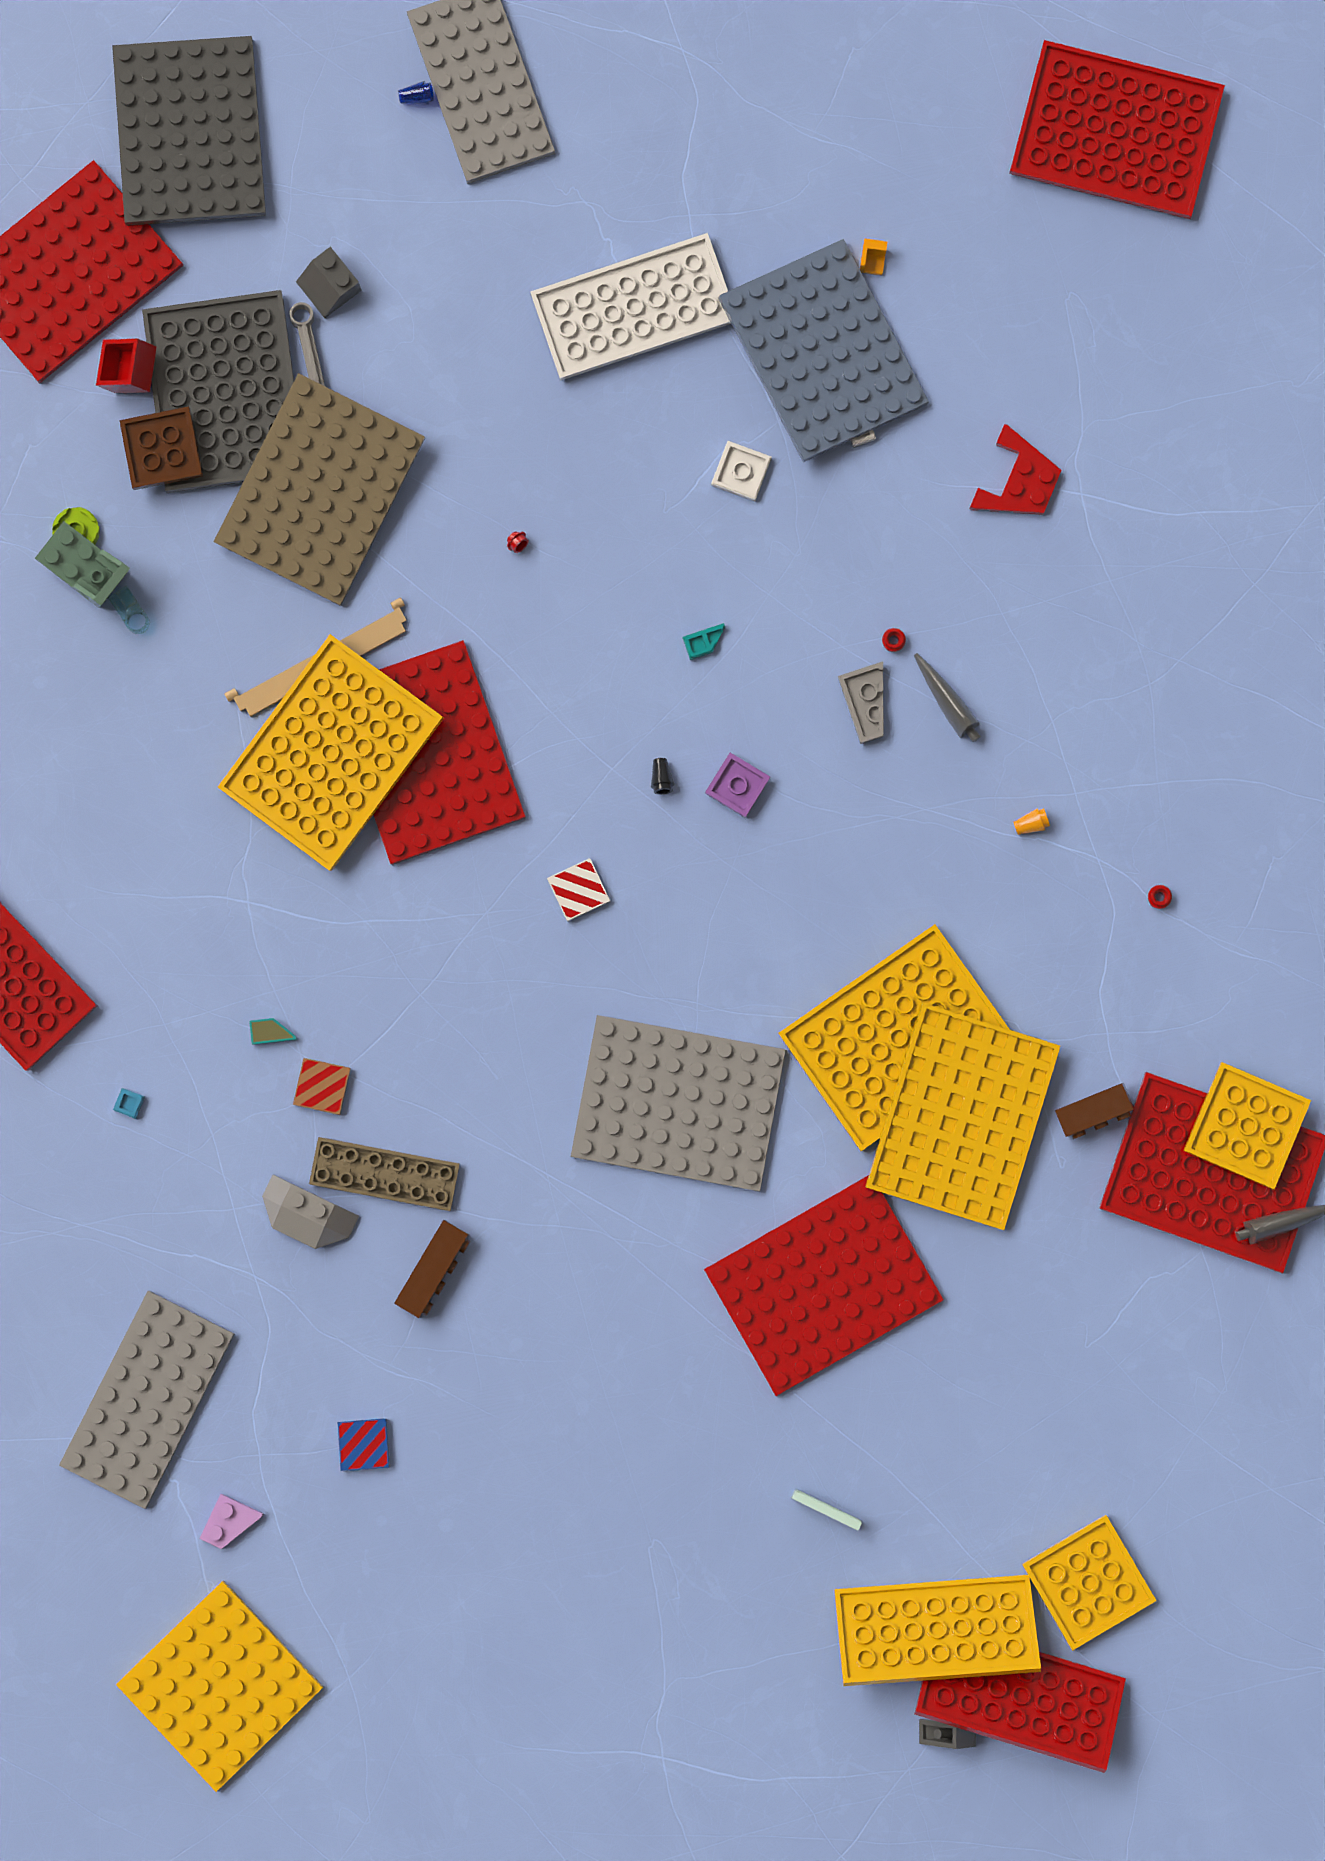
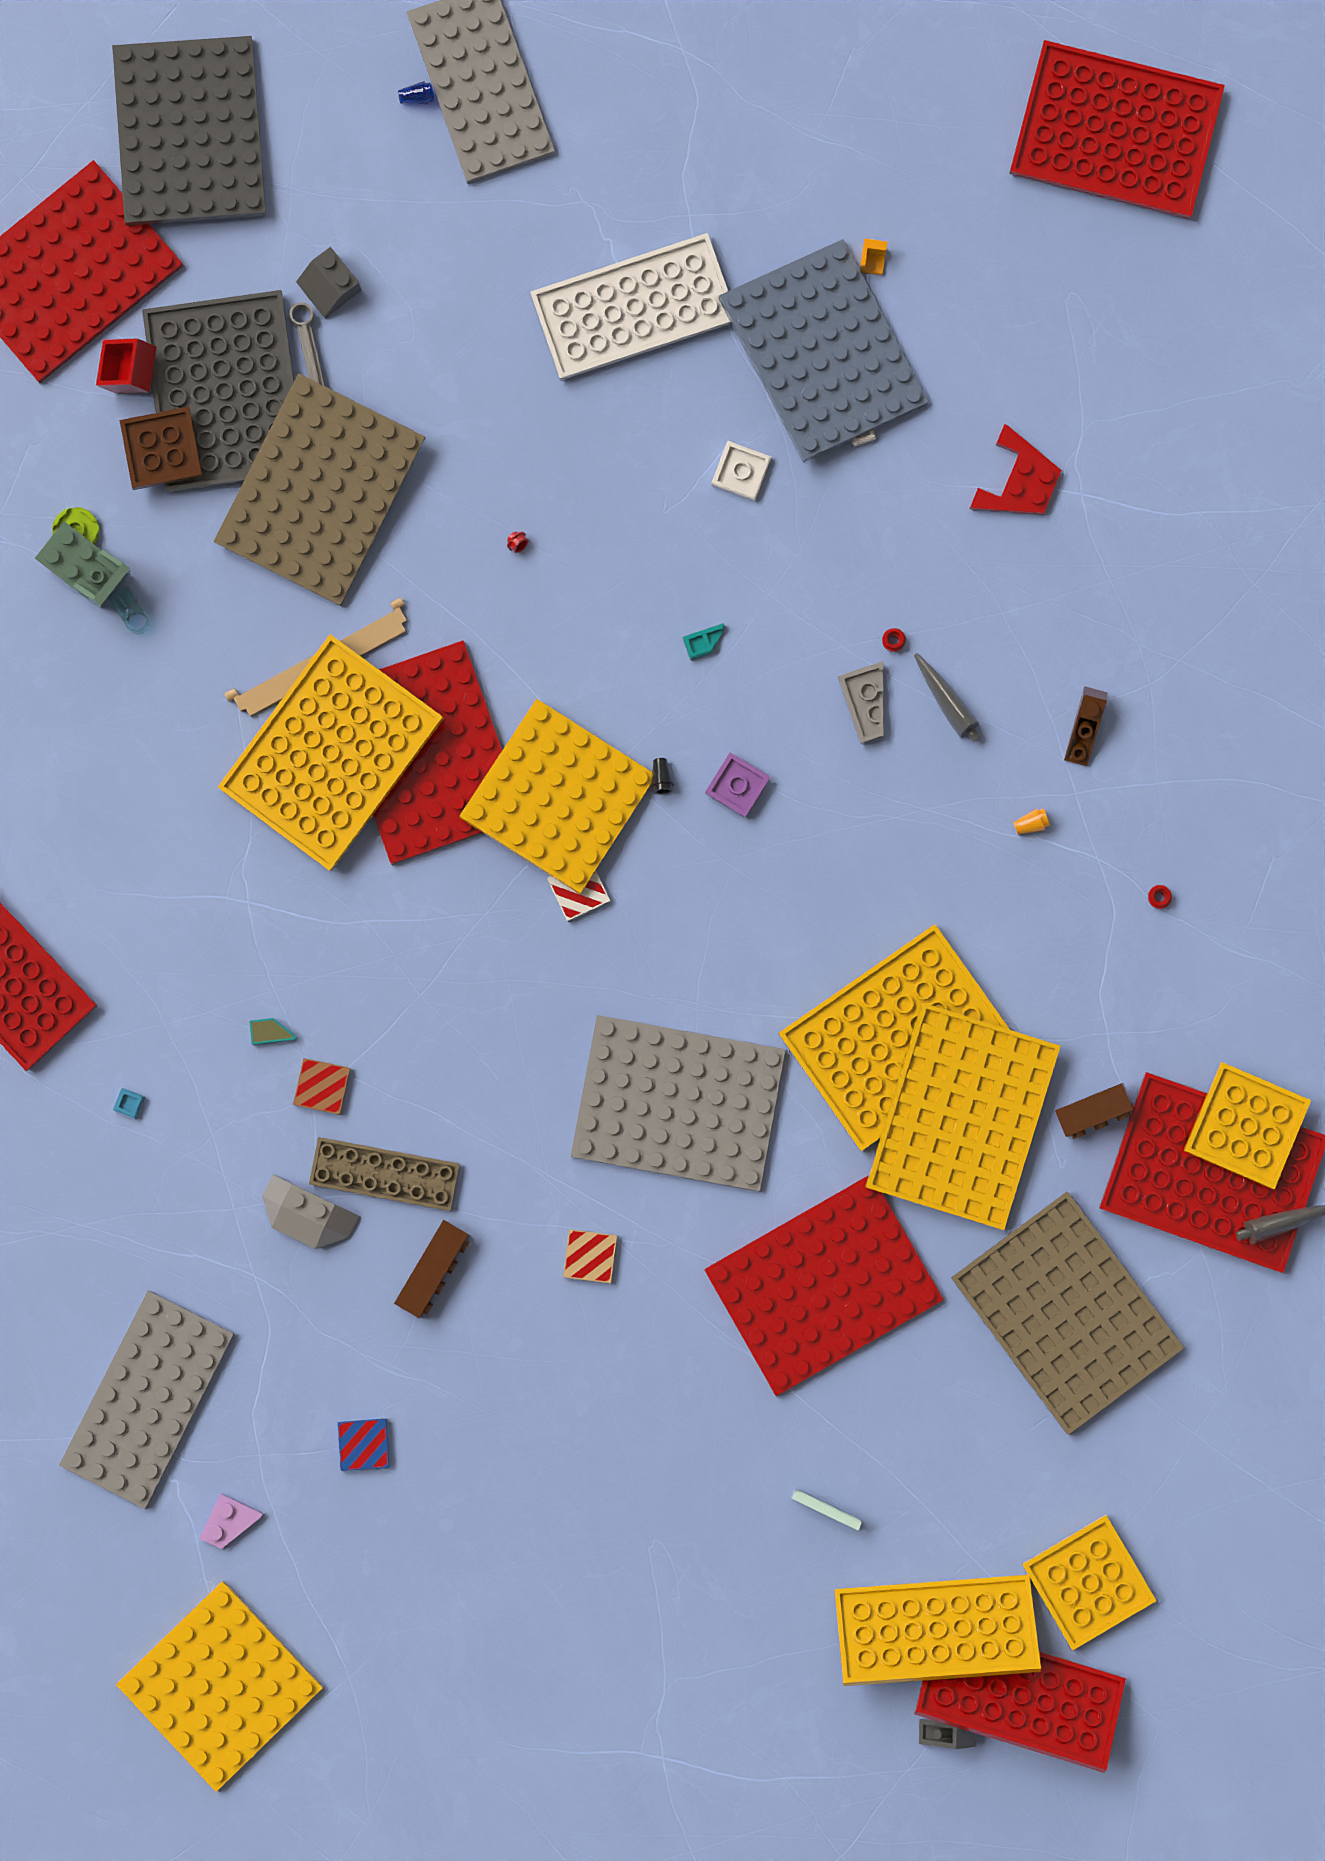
(557, 796): none -> yellow plate
(590, 1256): none -> tile
(1067, 1313): none -> dark tan plate
(1086, 725): none -> reddish brown slope

